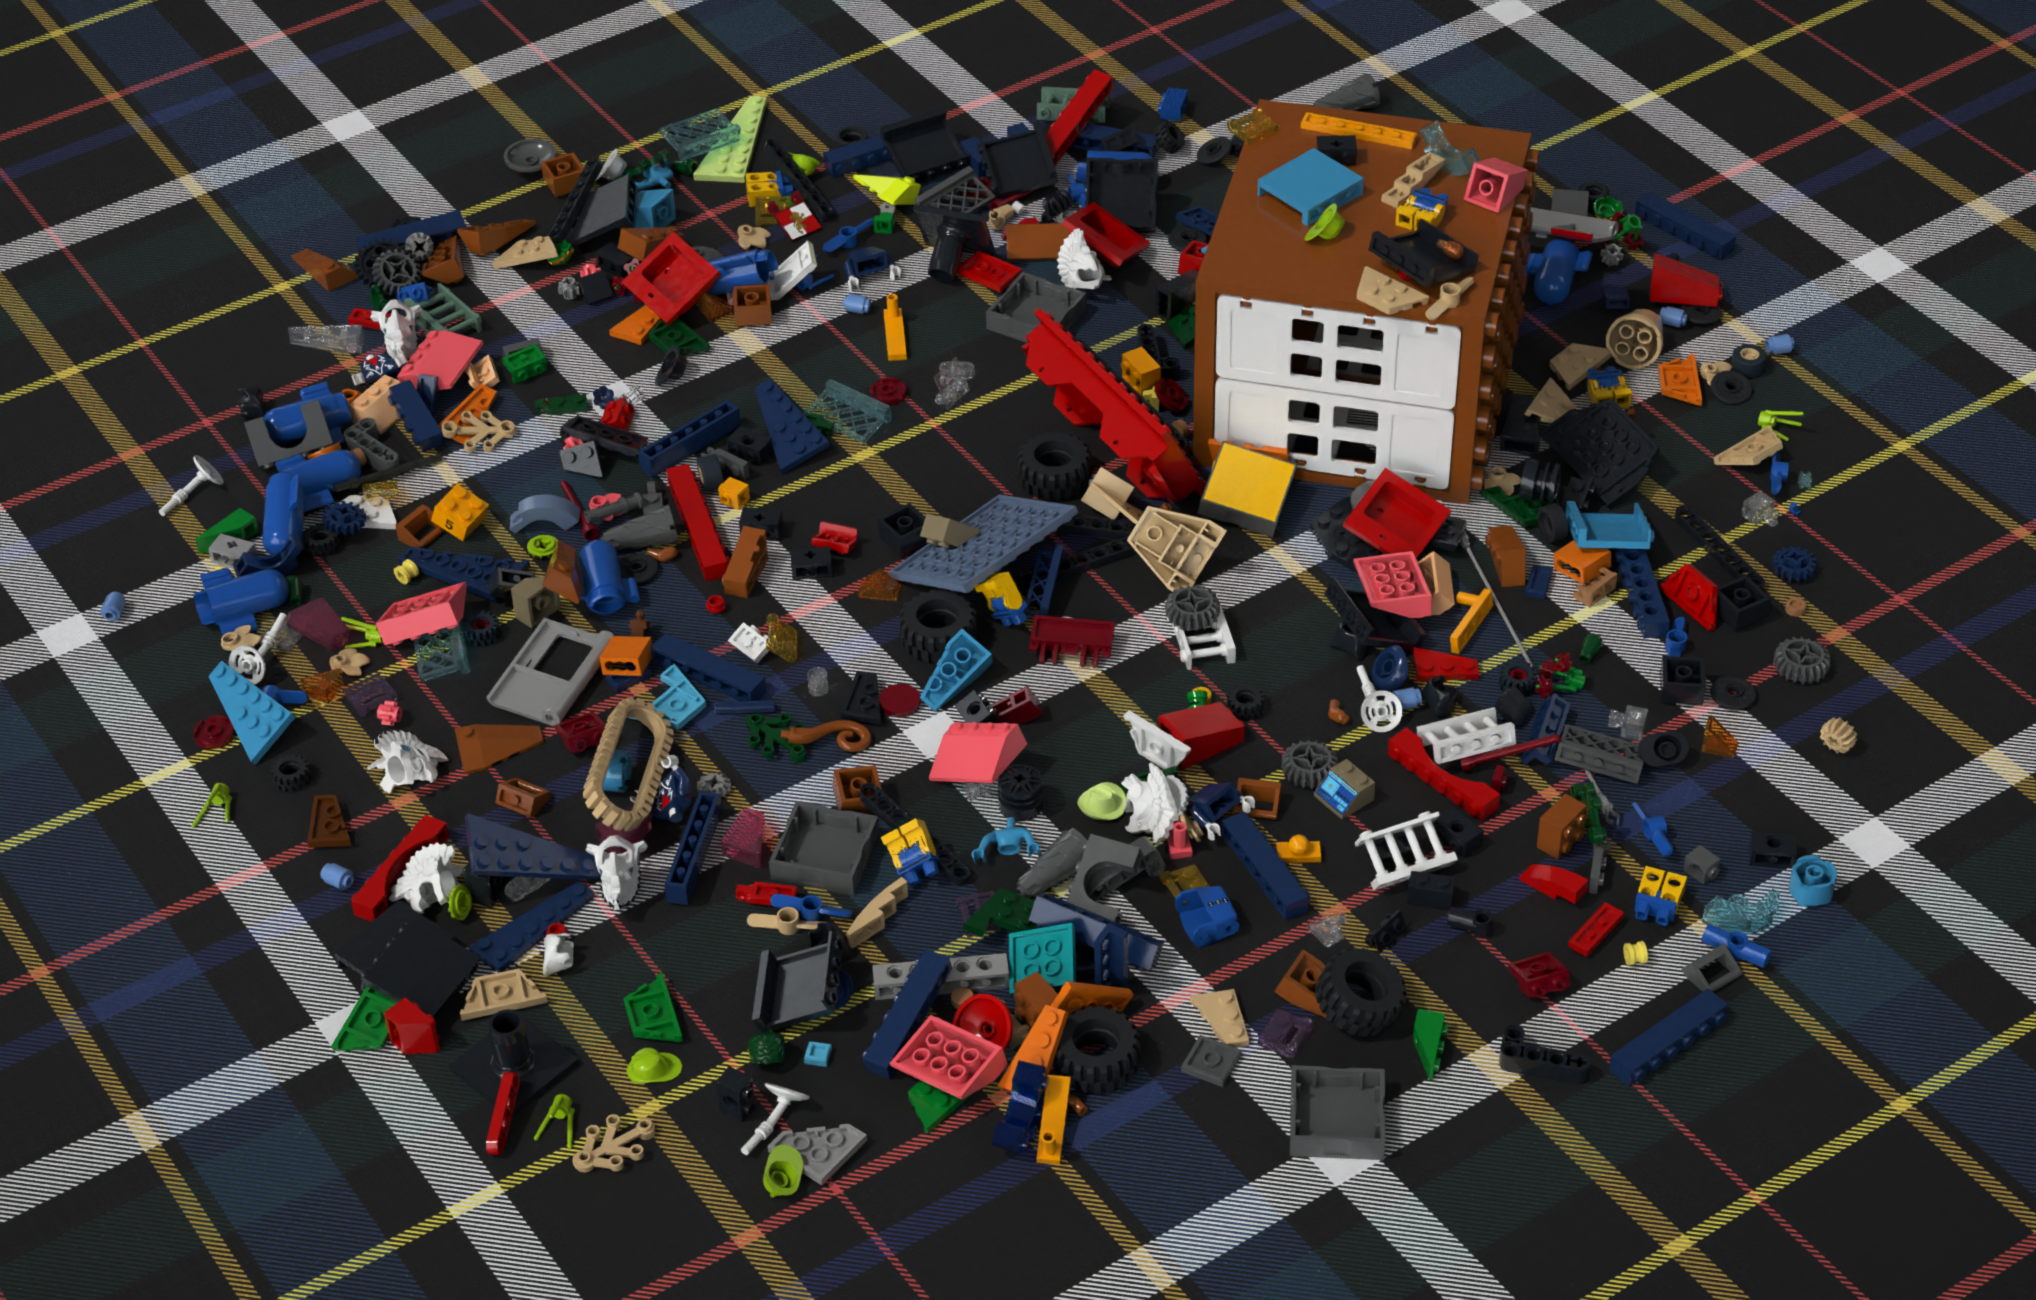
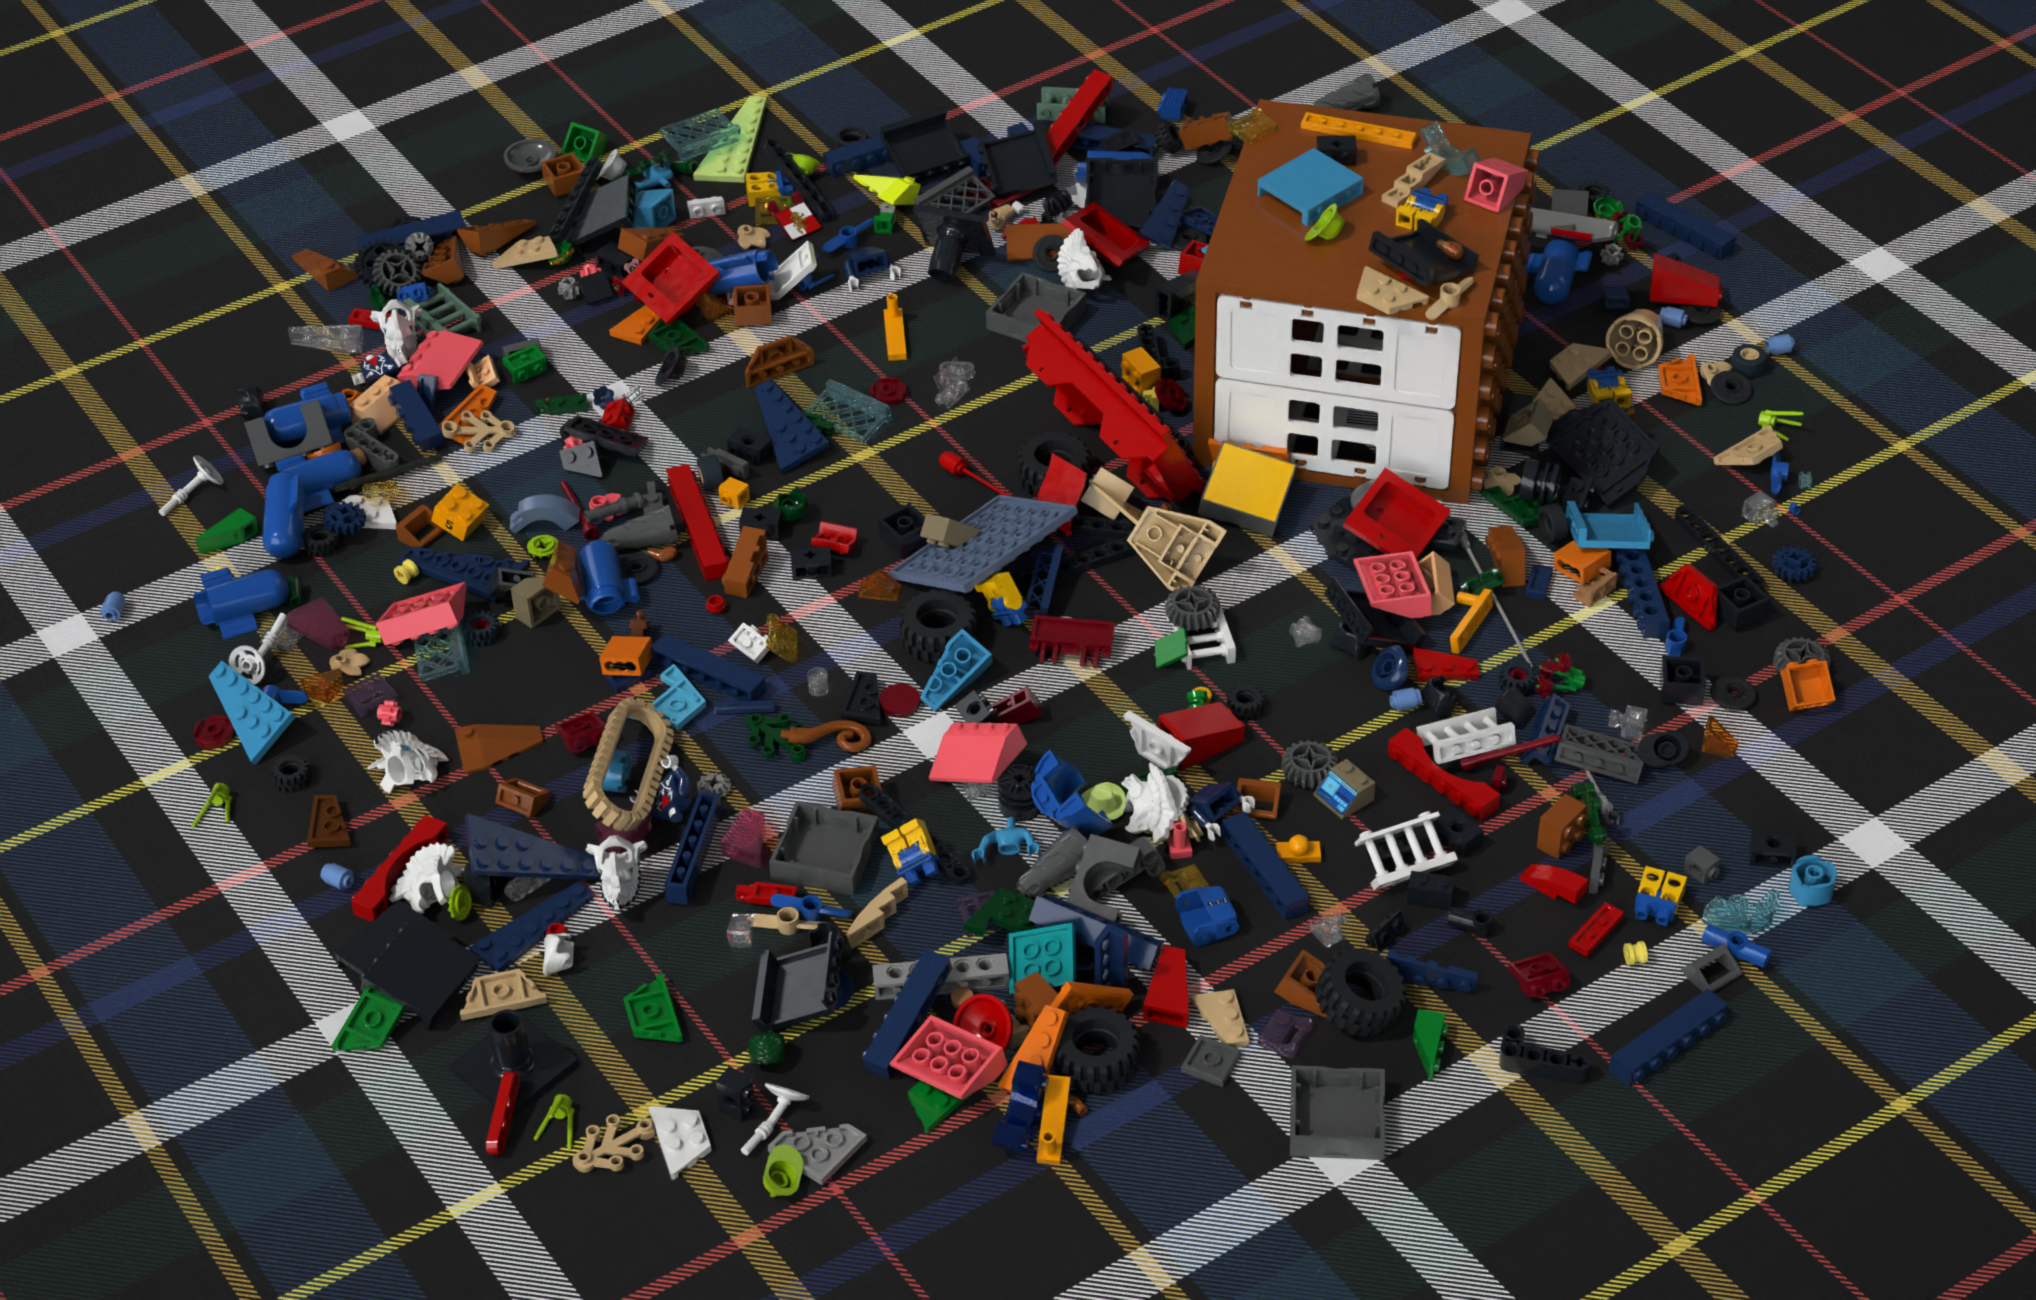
(228, 549): light grey brick -> none
(239, 637): tan plate -> none
(282, 561): dark blue arch -> none
(411, 1028): red slope -> none
(540, 694): light grey piece -> none
(584, 142): none -> green slope
(652, 1066): lime piece -> none
(680, 1137): none -> white wing
(689, 438): dark blue brick -> none
(706, 207): none -> white bracket
(740, 930): none -> clear slope
(778, 359): none -> dark orange wedge
(792, 505): none -> dark green hair
(817, 1054): medium azure tile -> none
(857, 303): medium blue brick -> none
(989, 271): red plate -> none
(1040, 250): none -> black wheel
(1057, 796): none -> blue cylinder
(1061, 483): none -> red flag
(1077, 191): blue piece -> none
(1164, 220): none -> dark blue wing
(1168, 993): none -> red slope
(1171, 648): none -> green piece
(1182, 427): medium nougat tile -> none
(1205, 131): none -> dark orange wedge
(1305, 632): none -> clear rock
(1336, 714): dark orange arm -> none
(1379, 707): white dish -> none
(1433, 973): none -> dark blue wing
(1489, 580): none -> dark green hinge
(1529, 424): none -> dark tan slope
(1591, 645): dark green cone -> none
(1655, 830): blue piece -> none
(1795, 607): medium nougat tile -> none
(1807, 685): none -> orange piece
(1838, 735): tan gear -> none

